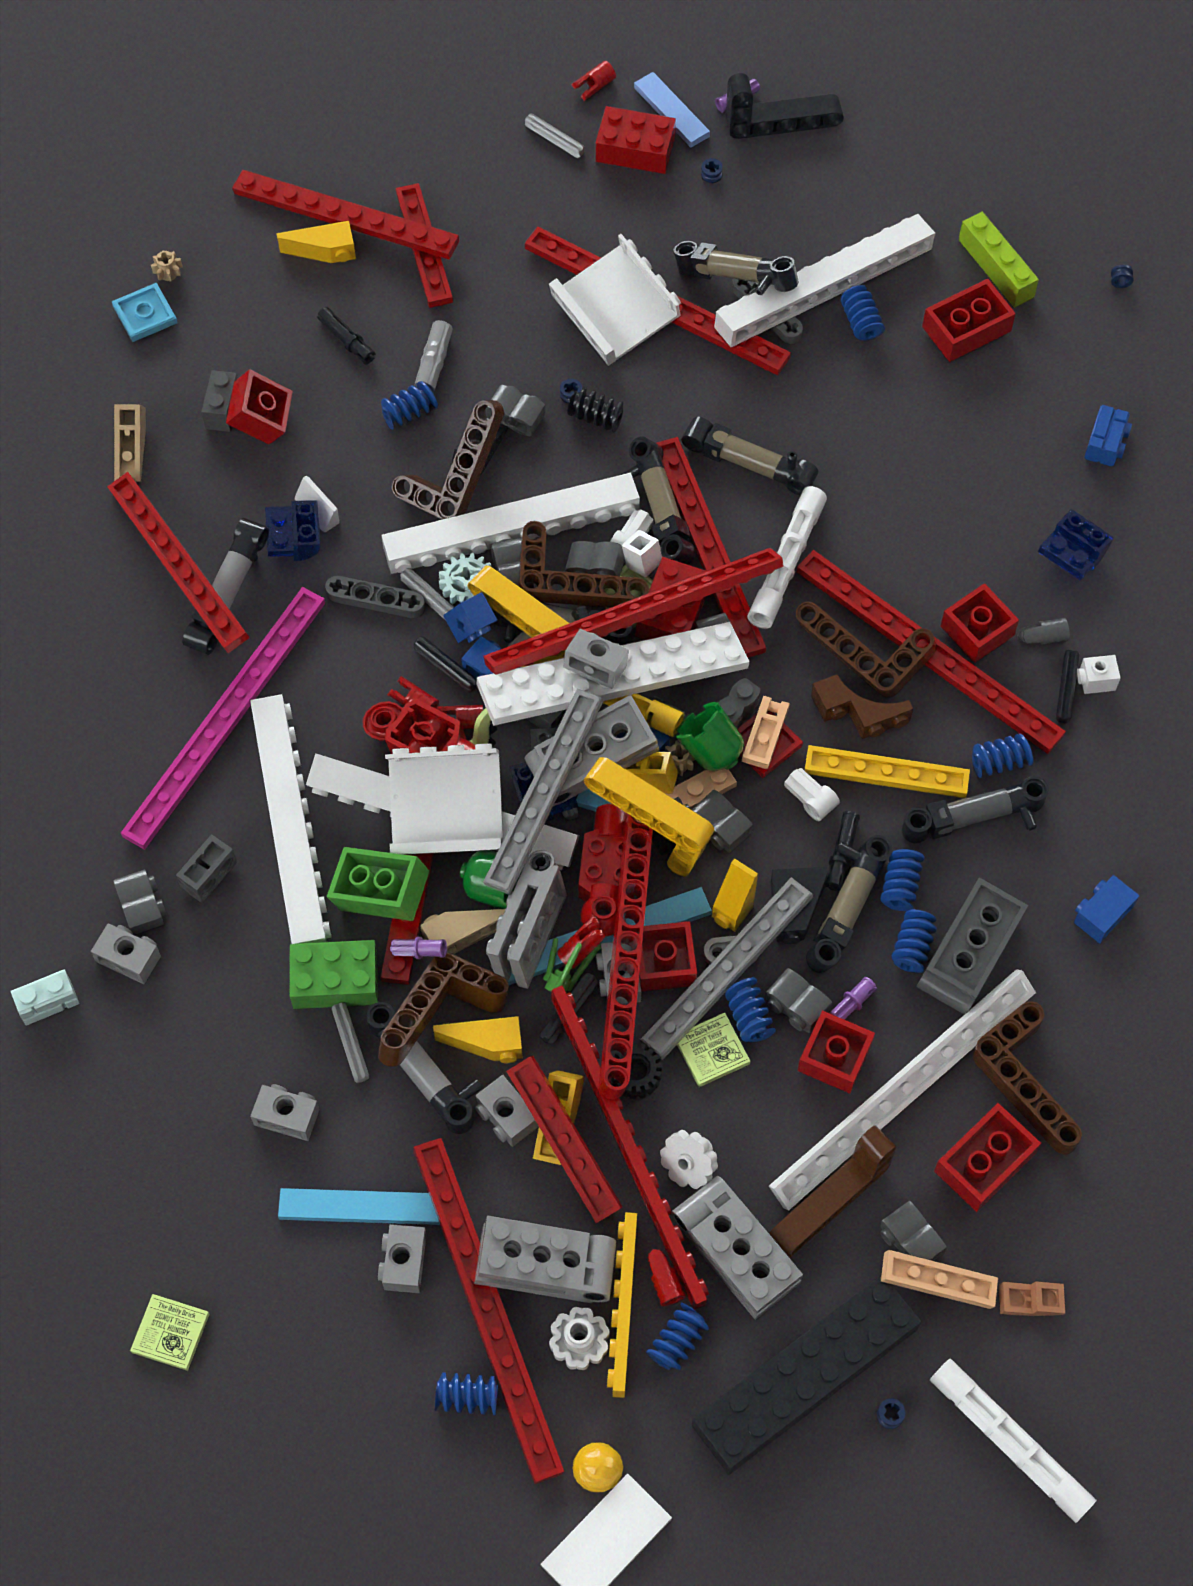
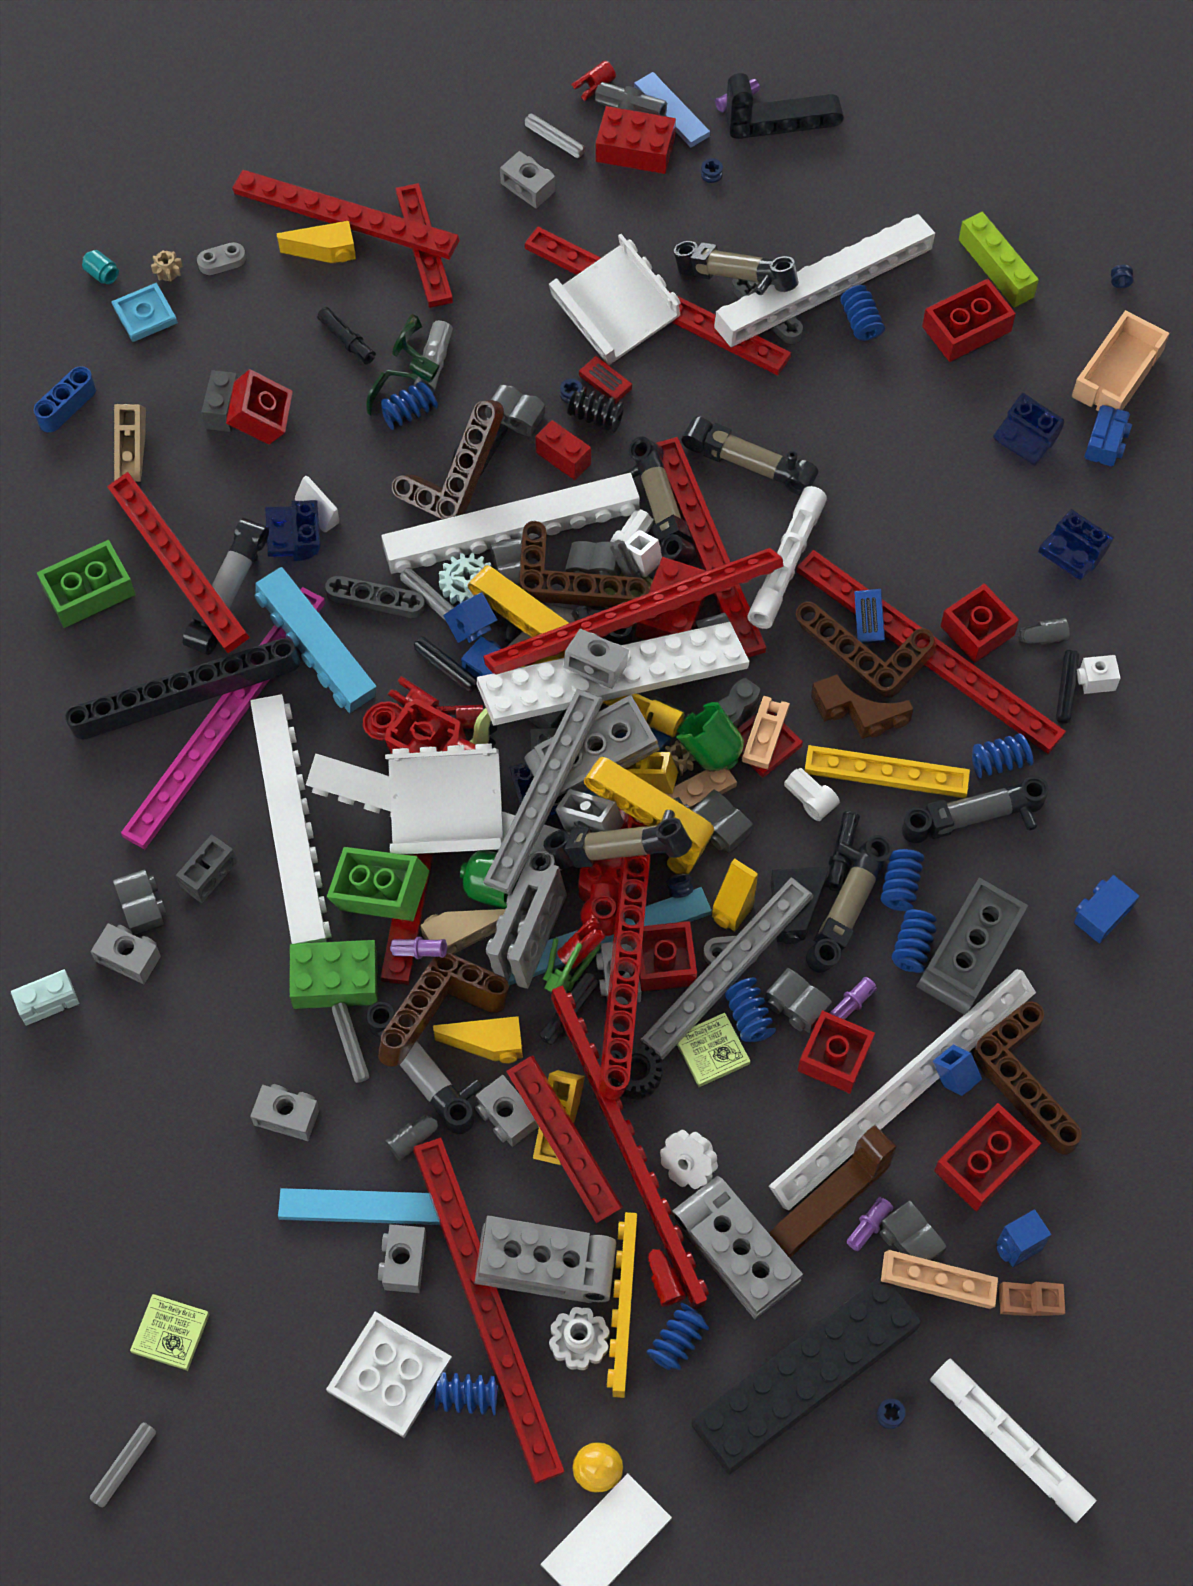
(64, 399): none -> blue beam
(86, 583): none -> bright green brick
(100, 267): none -> teal brick
(122, 1465): none -> light grey axle
(182, 688): none -> black beam
(221, 258): none -> light grey plate
(315, 640): none -> medium azure brick
(389, 1374): none -> white plate
(413, 1134): none -> dark grey hinge
(420, 365): none -> dark green plant
(527, 179): none -> light grey brick
(563, 450): none -> red brick
(584, 846): none -> black piece
(586, 810): none -> light grey brick
(605, 379): none -> red tile
(624, 559): none -> dark grey axle
(629, 99): none -> dark grey piece
(679, 885): none -> dark blue bush
(869, 616): none -> blue tile
(869, 1223): none -> medium lavender axle
(957, 1070): none -> blue brick
(1023, 1238): none -> blue brick
(1029, 429): none -> clear blue brick
(1120, 363): none -> light nougat piece

